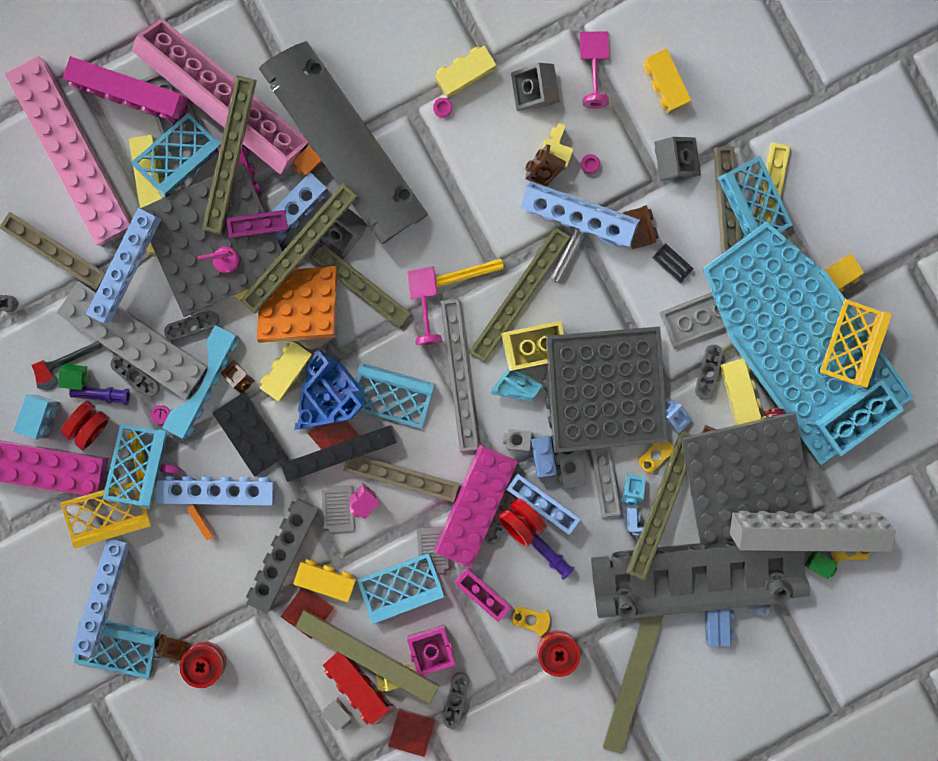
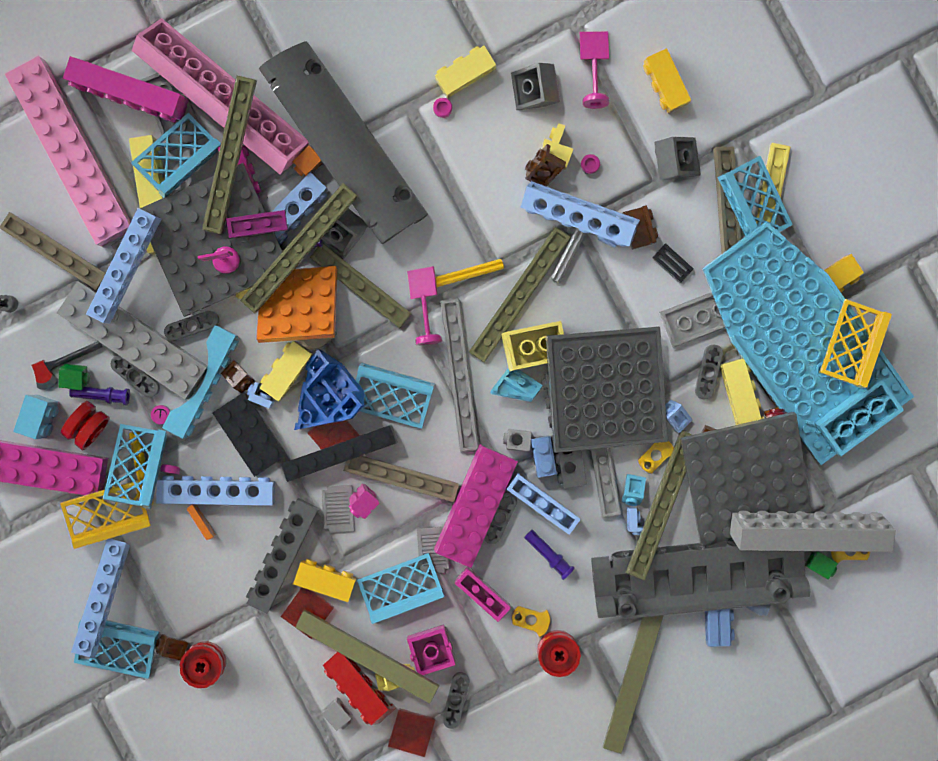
(262, 399): none -> light blue bracket
(522, 522): red wheel -> none

